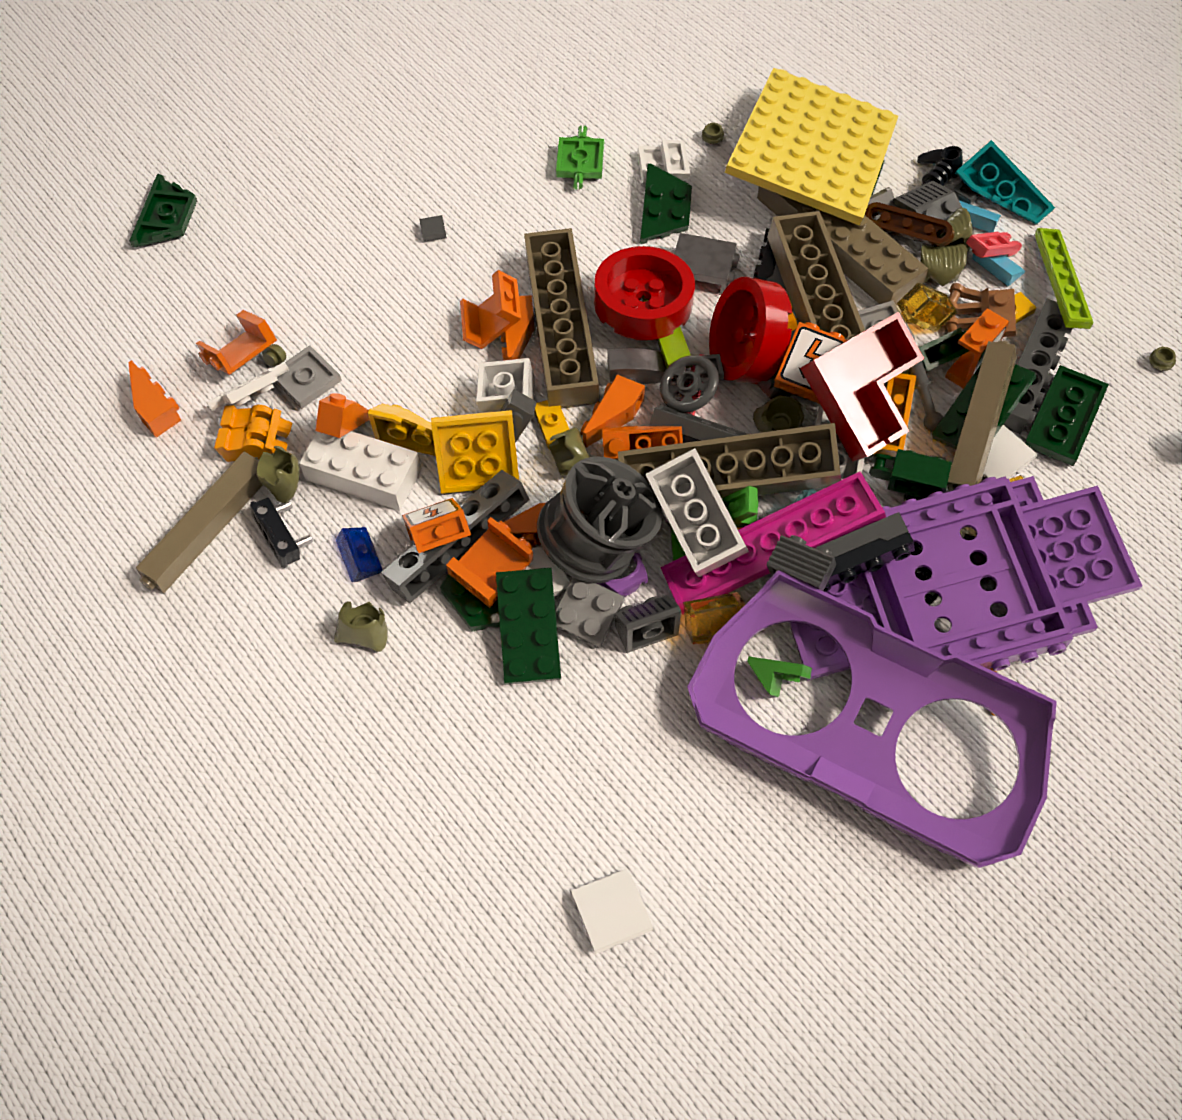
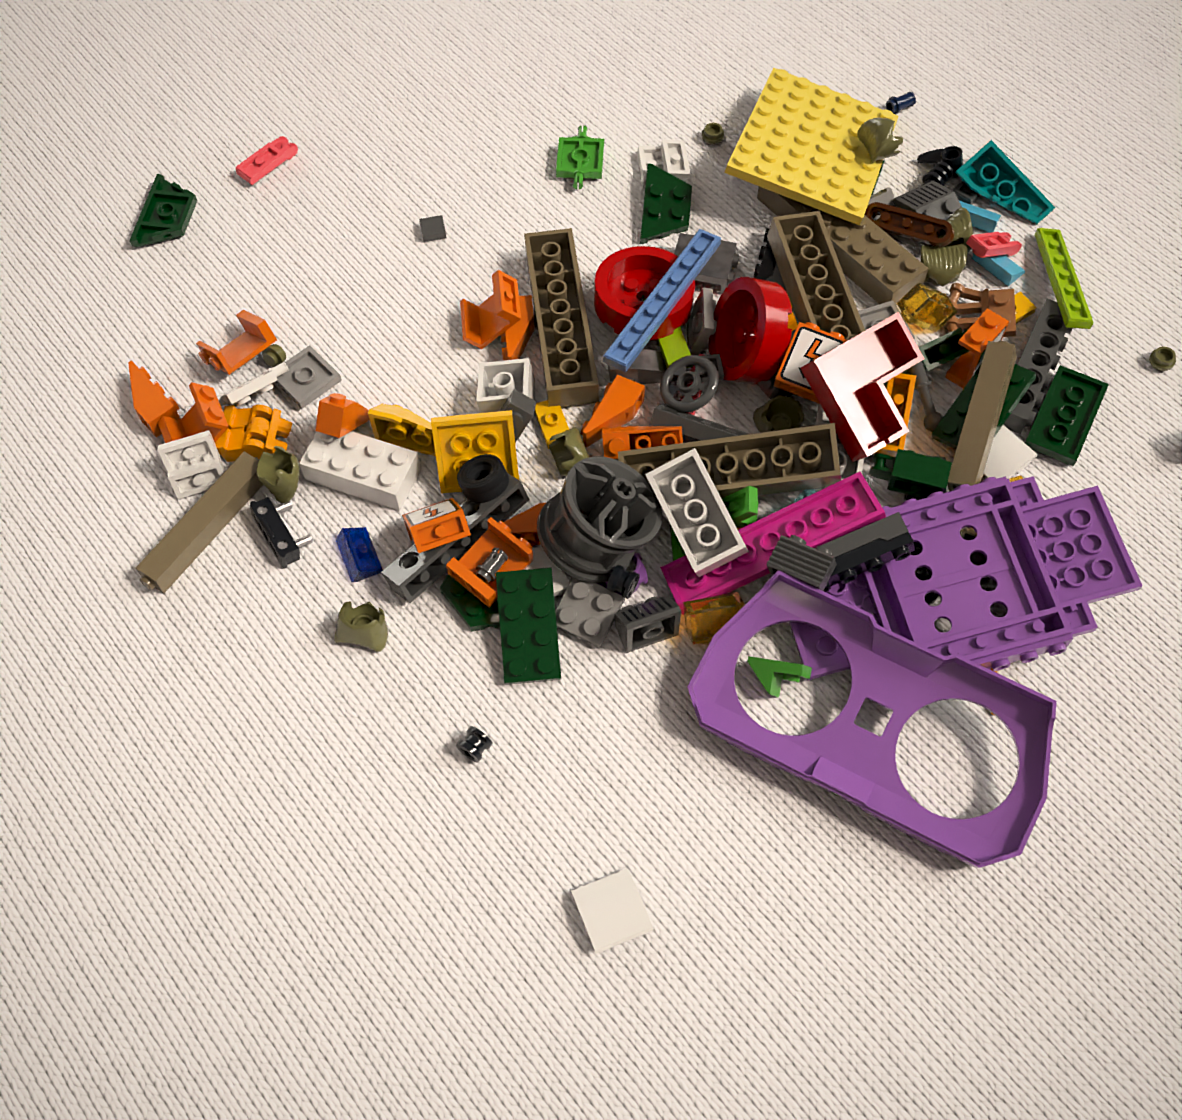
(191, 463): none -> white slope
(201, 417): none -> orange panel
(266, 159): none -> coral hinge
(474, 744): none -> black wheel
(483, 478): none -> black tyre
(491, 565): none -> dark grey pin
(623, 581): none -> black wheel
(661, 301): none -> medium blue tile
(701, 322): none -> light grey plate
(879, 139): none -> olive hair
(901, 102): none -> dark blue pin

